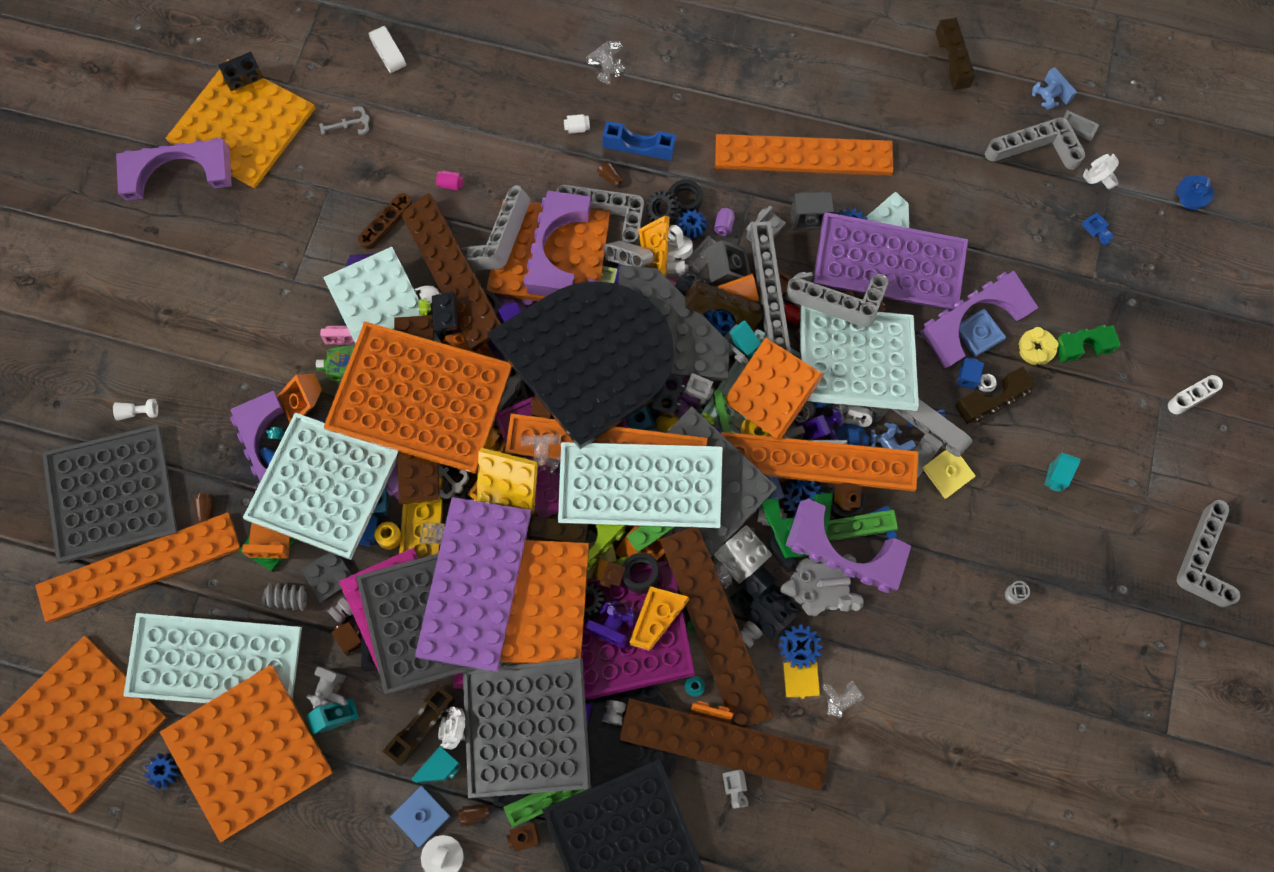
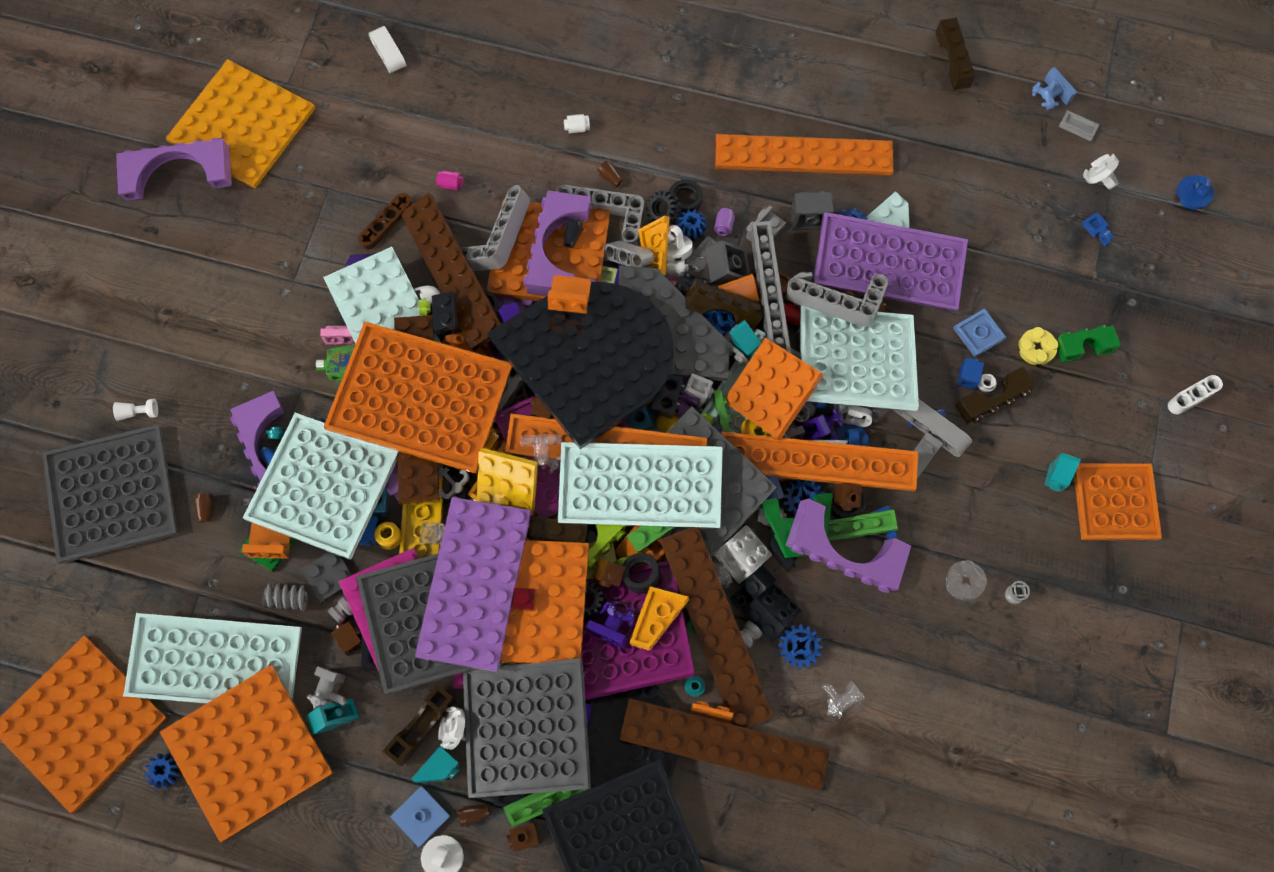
(137, 567): orange plate -> none
(240, 71): black brick -> none
(300, 395): orange slope -> none
(364, 120): light grey piece -> none
(524, 599): none -> dark red plate
(569, 294): none -> orange bracket
(572, 232): none -> black cone
(604, 56): clear piece -> none
(614, 712): light grey wheel -> none
(619, 138): blue arch -> none
(735, 785): light grey plate -> none
(801, 682): yellow piece -> none
(822, 588): light grey shield -> none
(888, 440): medium blue piece -> none
(944, 333): medium lavender arch -> none
(948, 473): light yellow plate -> none
(973, 572): none -> clear plate
(1054, 131): light grey beam -> none
(1117, 502): none -> orange plate
(1203, 555): light grey beam -> none

